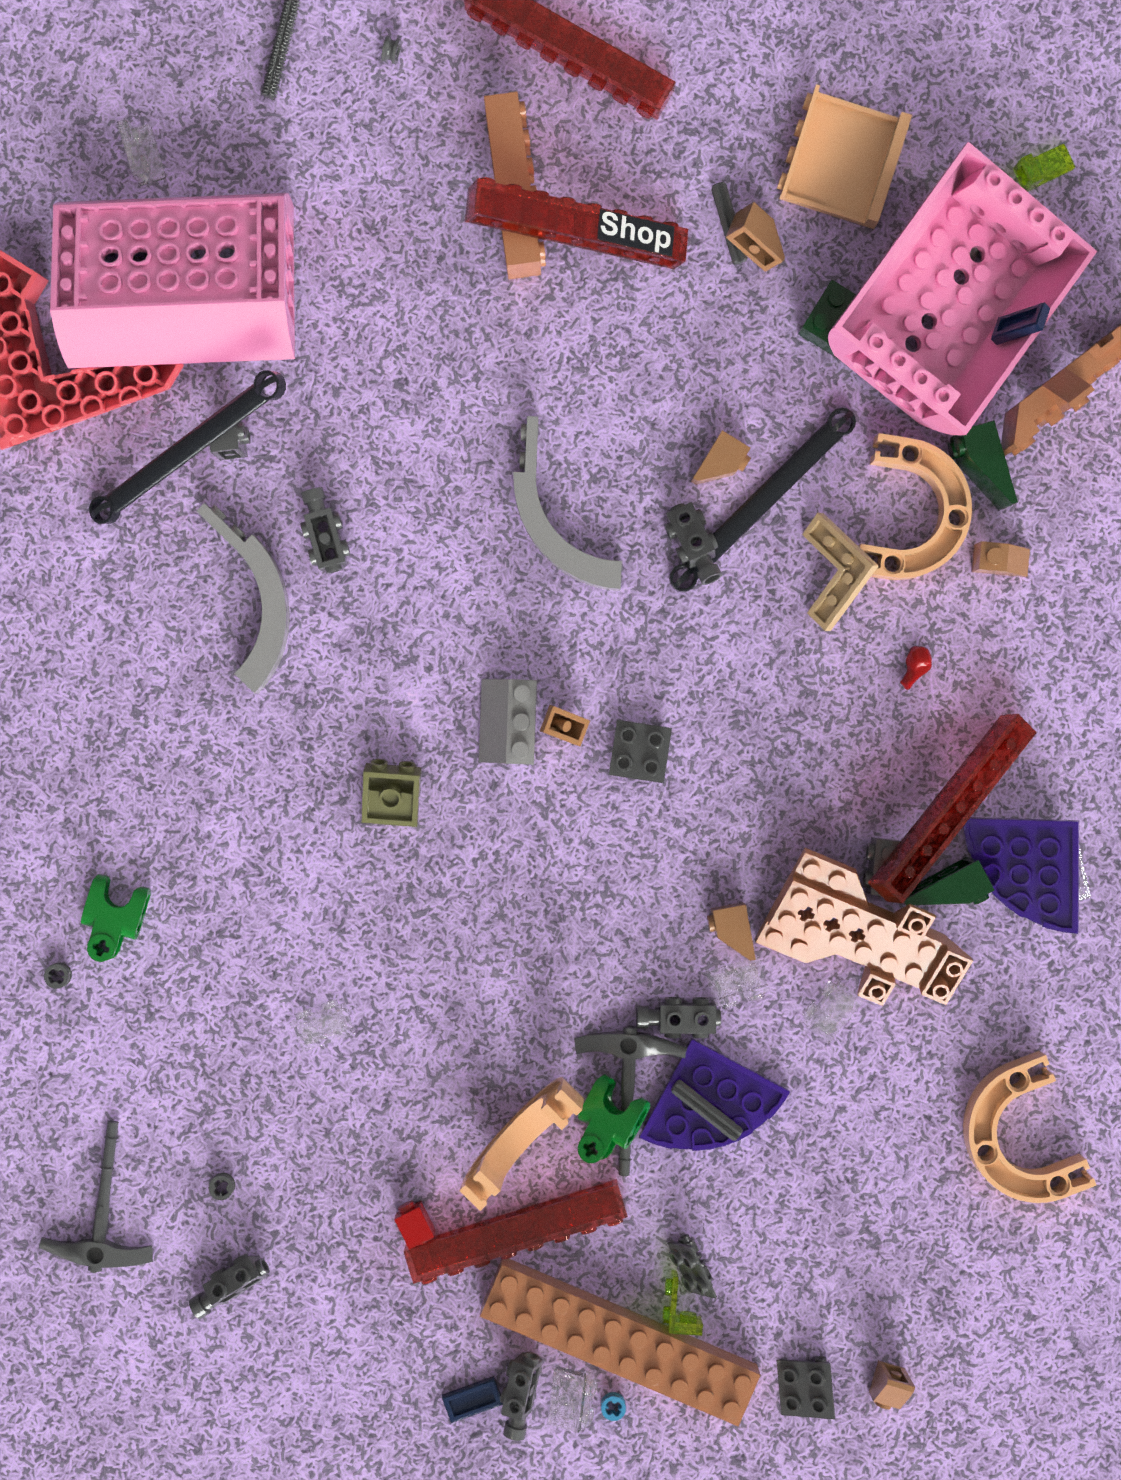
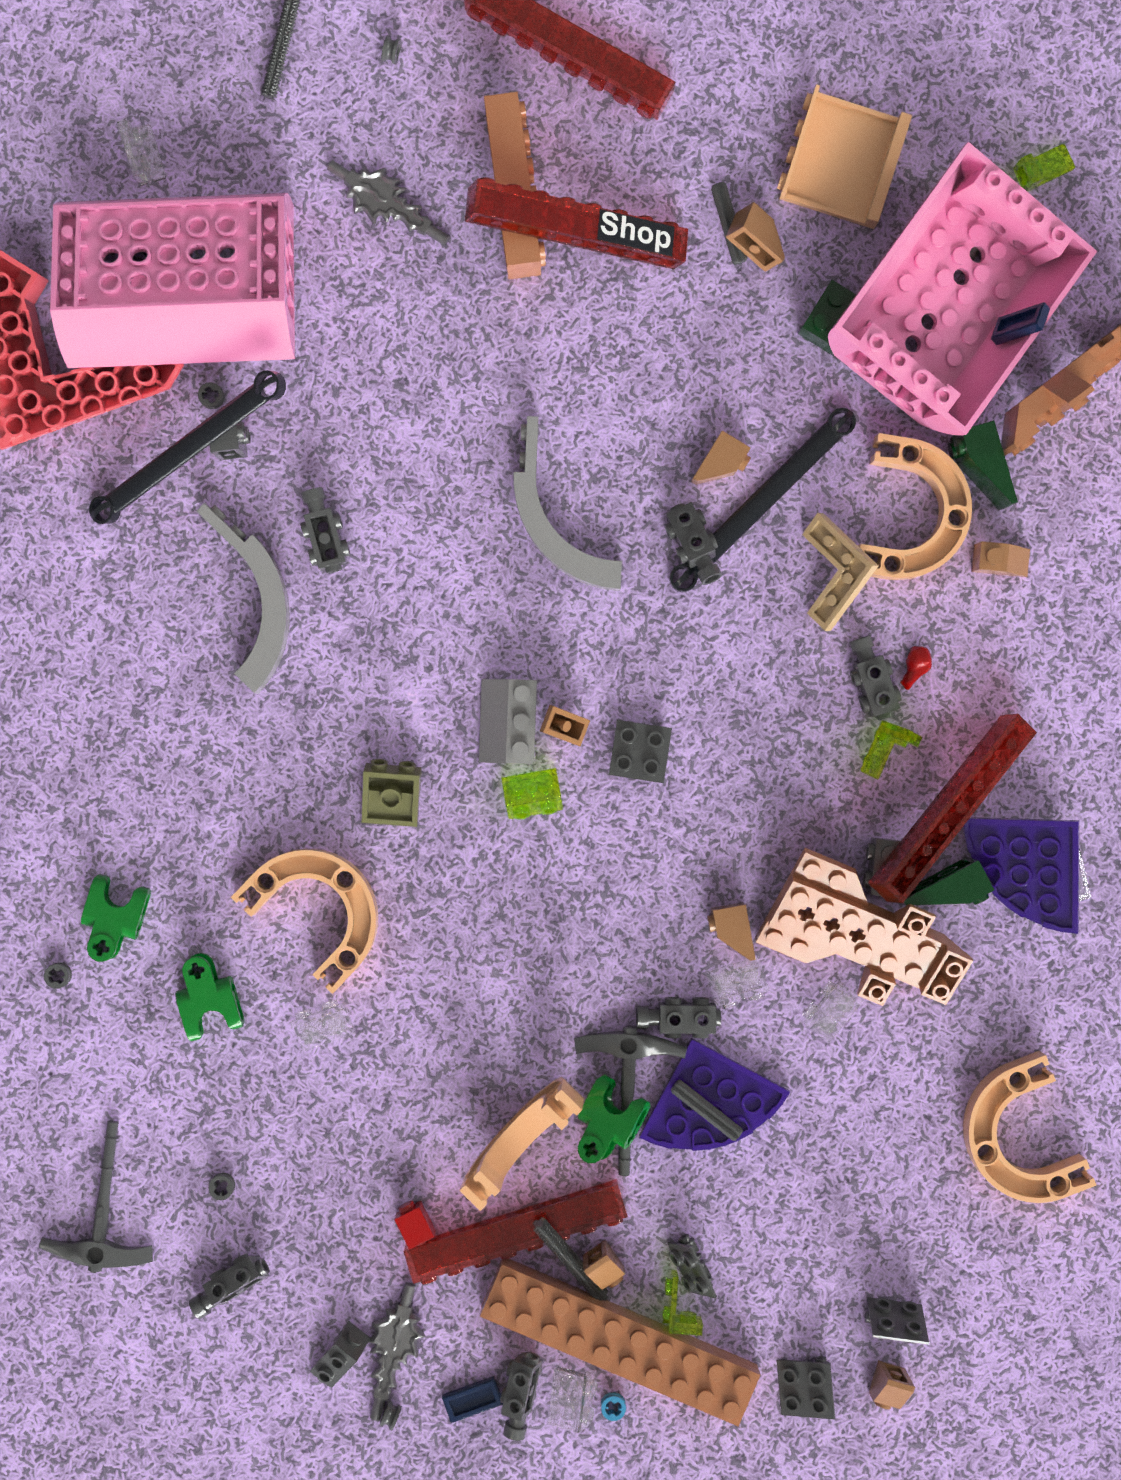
(202, 391): none -> dark grey bush
(206, 994): none -> green piece
(325, 867): none -> light nougat piece
(341, 1355): none -> dark grey bracket
(379, 196): none -> flat silver piece
(390, 1415): none -> dark grey bush
(394, 1340): none -> flat silver piece
(532, 794): none -> clear neon green bracket
(567, 1257): none -> dark grey axle
(603, 1266): none -> medium nougat slope
(873, 687): none -> dark grey brick
(881, 747): none -> clear neon green bracket
(896, 1320): none -> dark grey hinge

